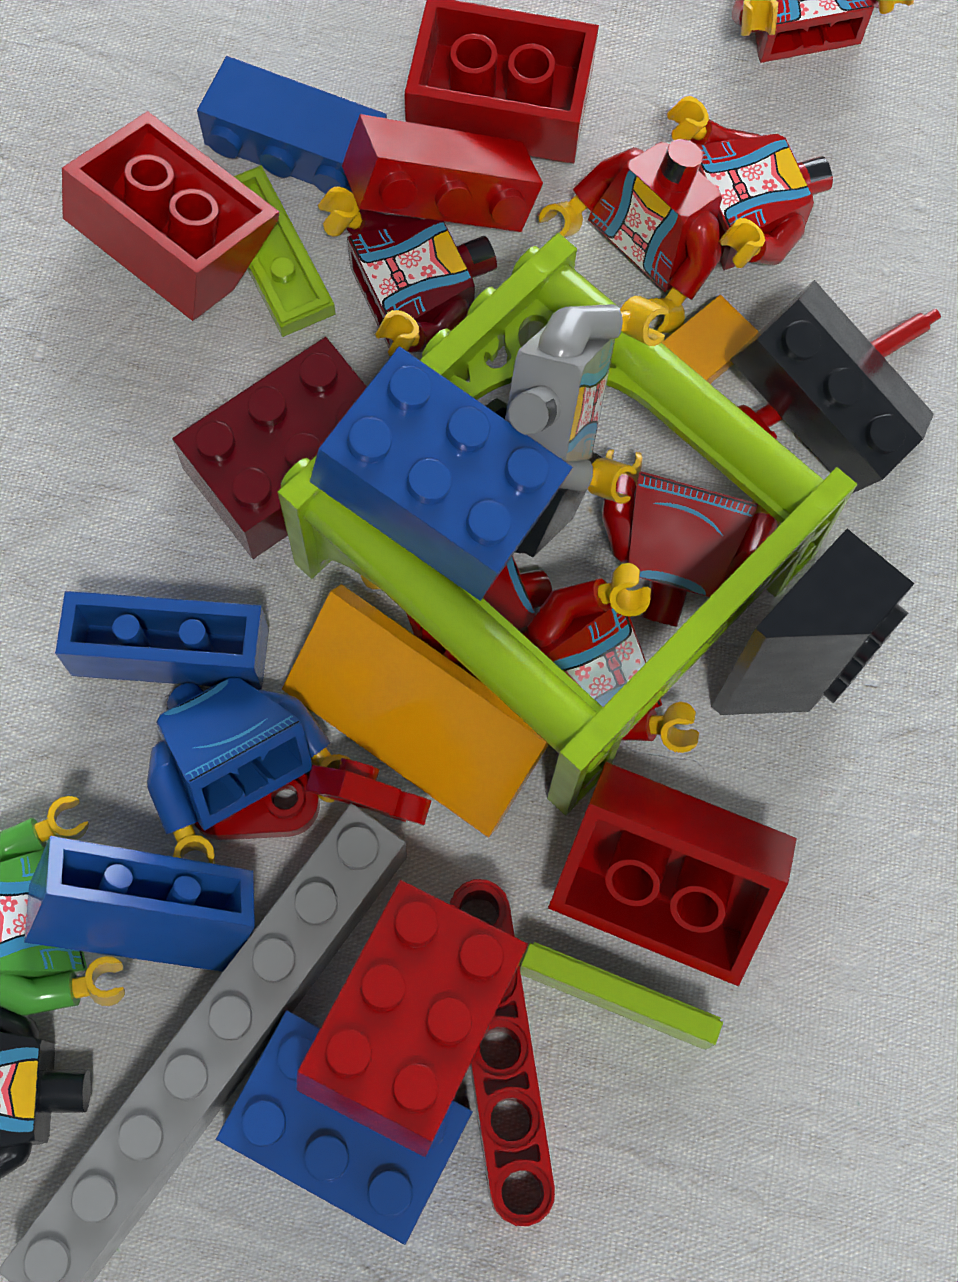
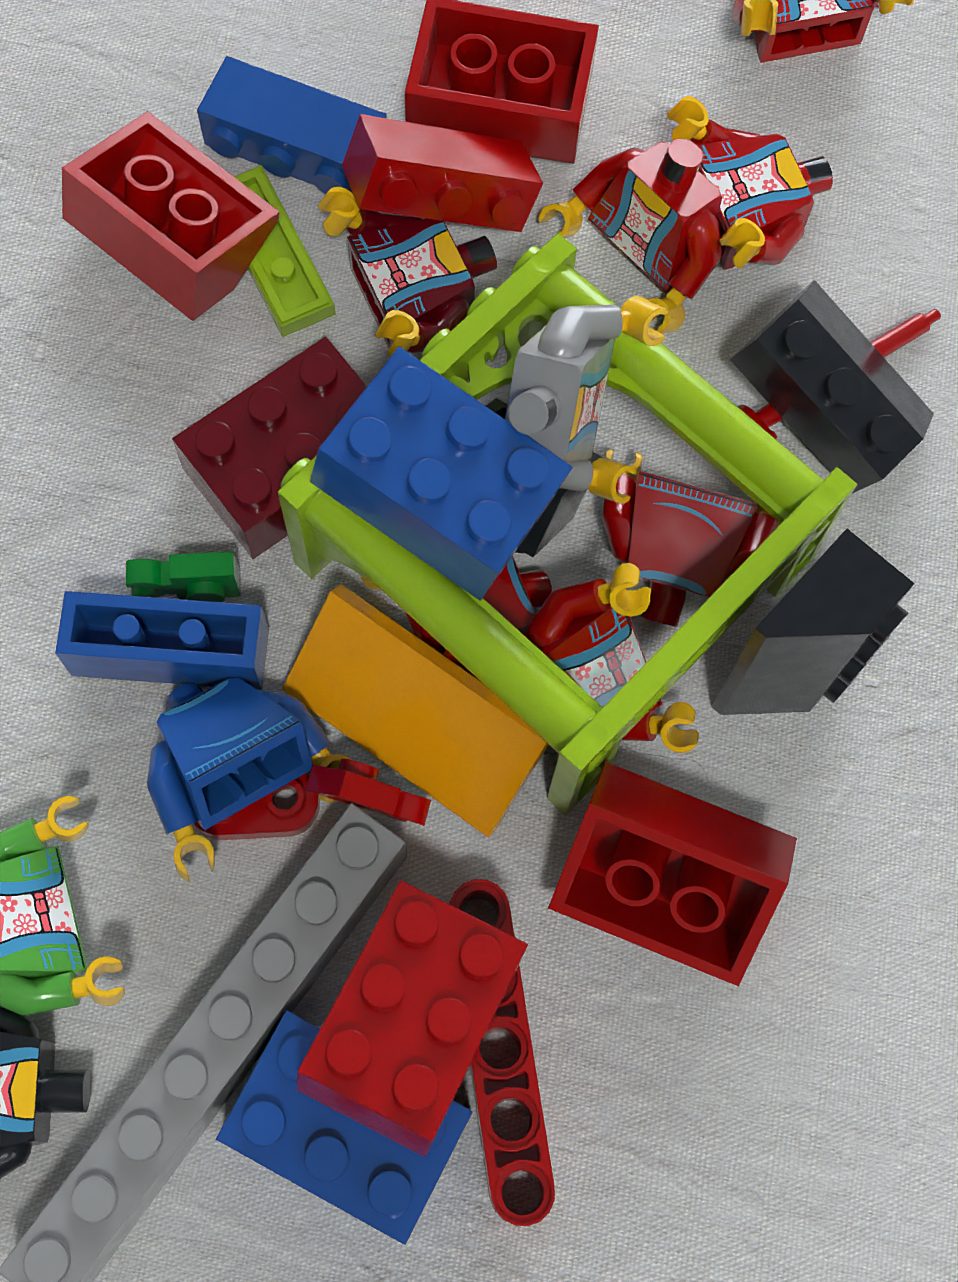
(139, 905): blue brick -> none
(187, 575): none -> green plate
(621, 996): lime tile -> none
(711, 338): light orange tile -> none

